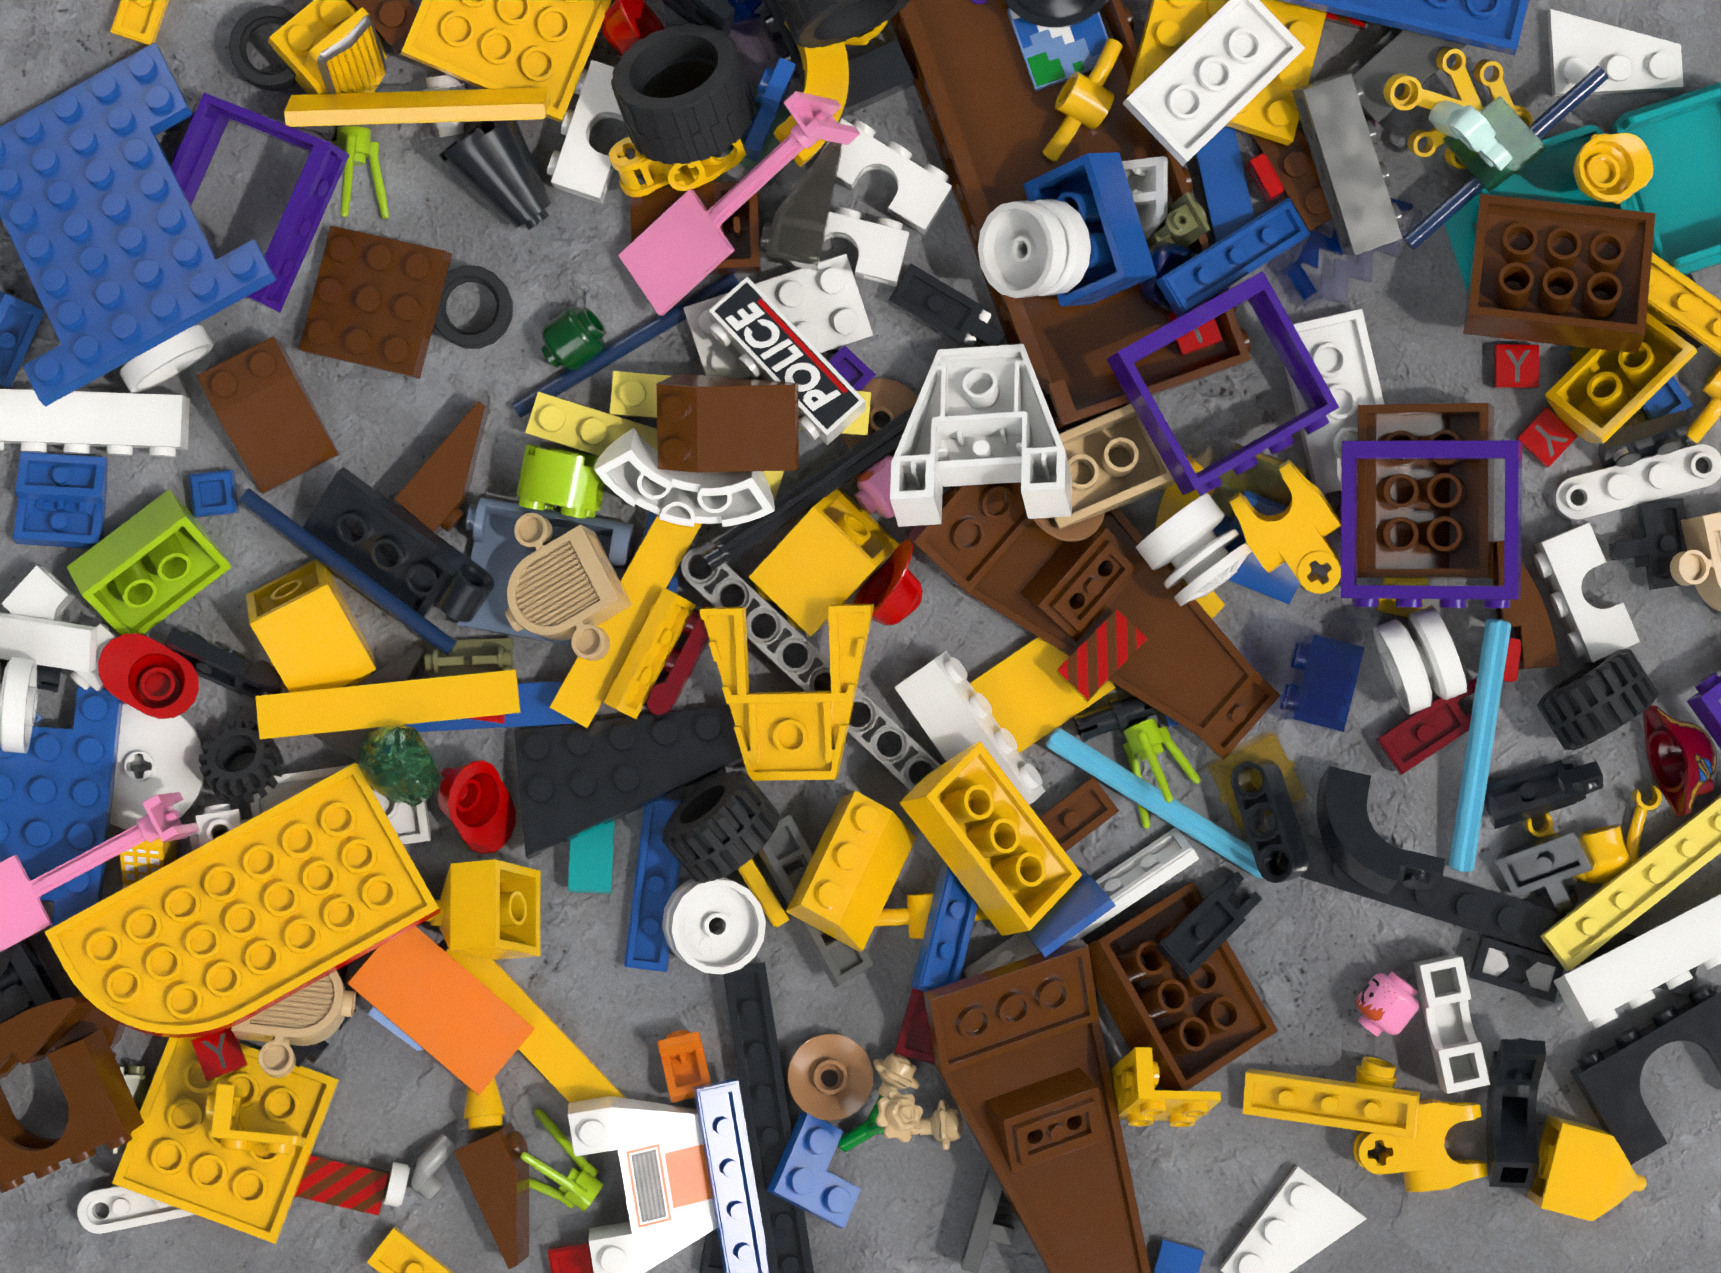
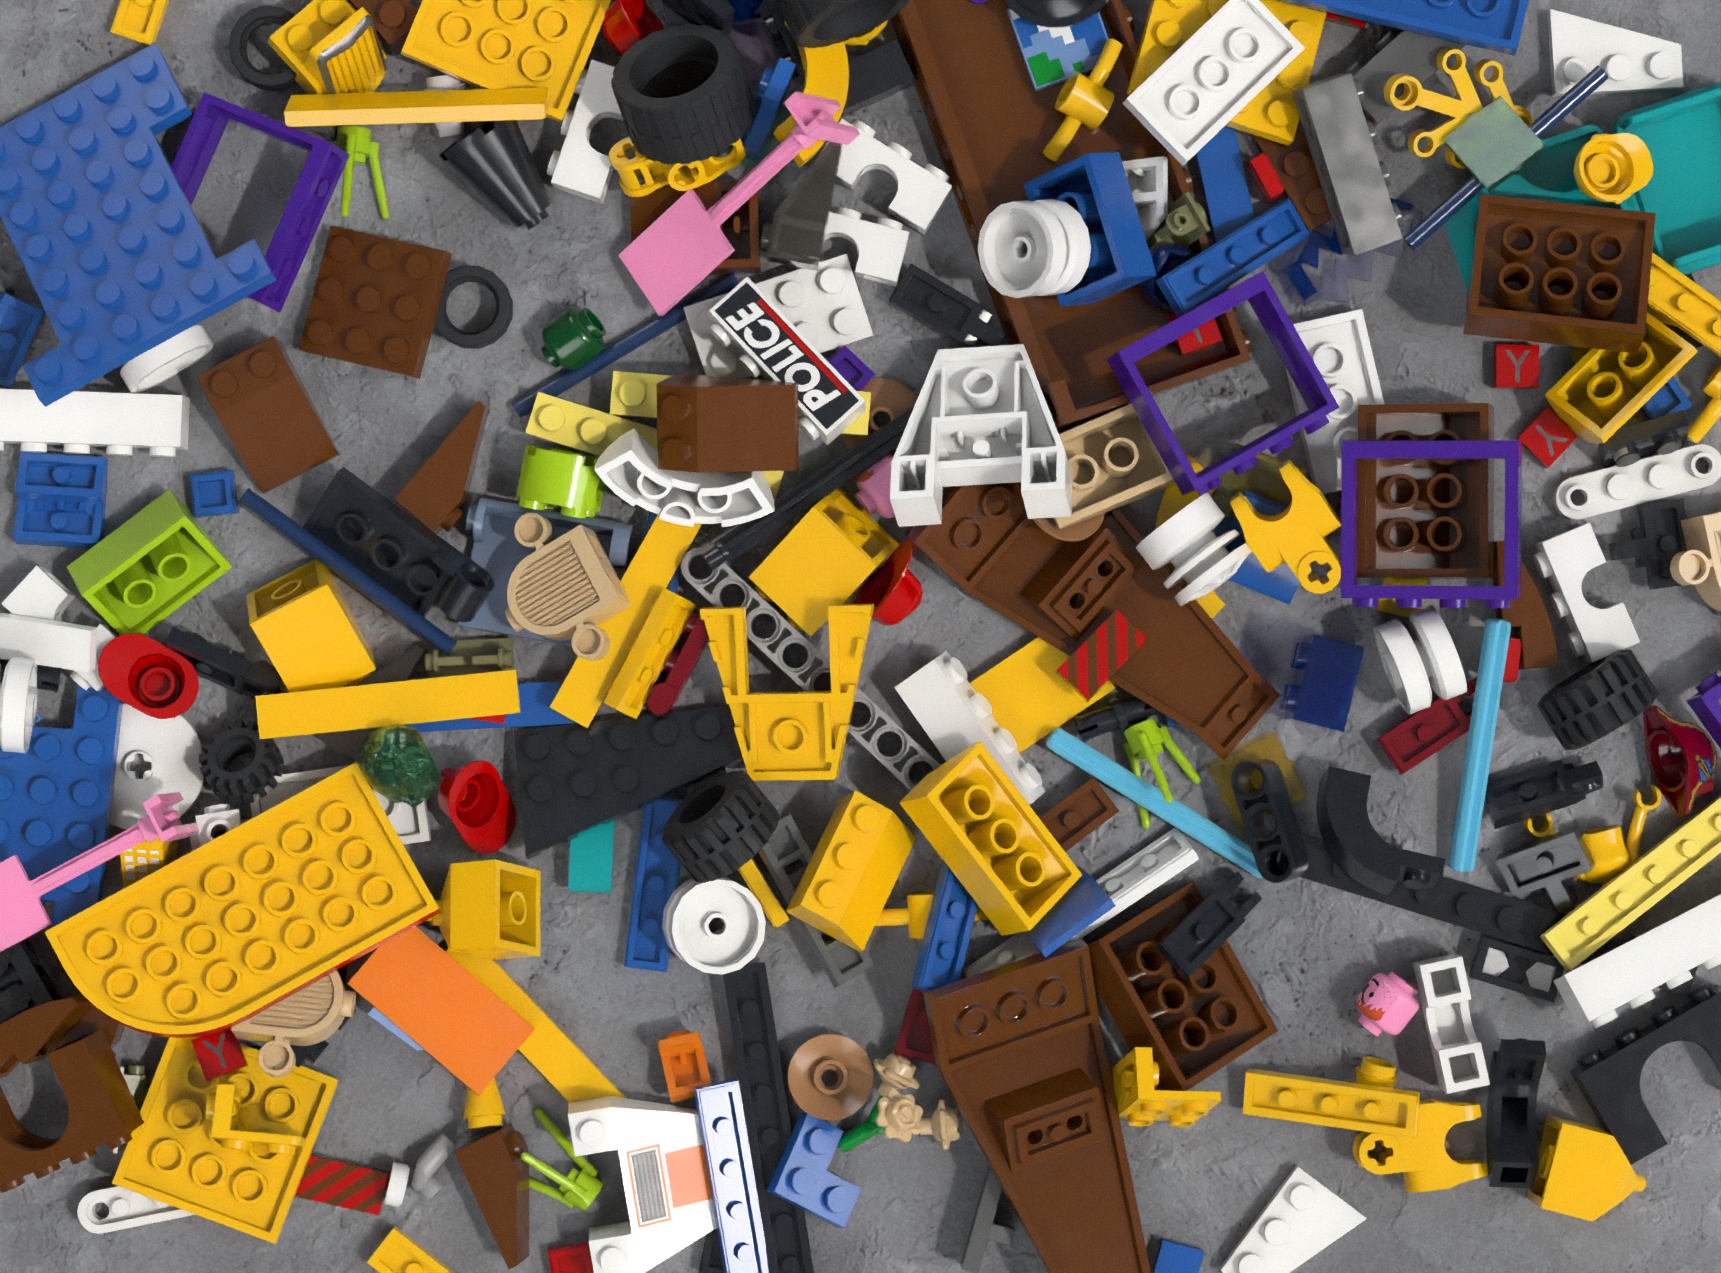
(1472, 129): light aqua bar -> none

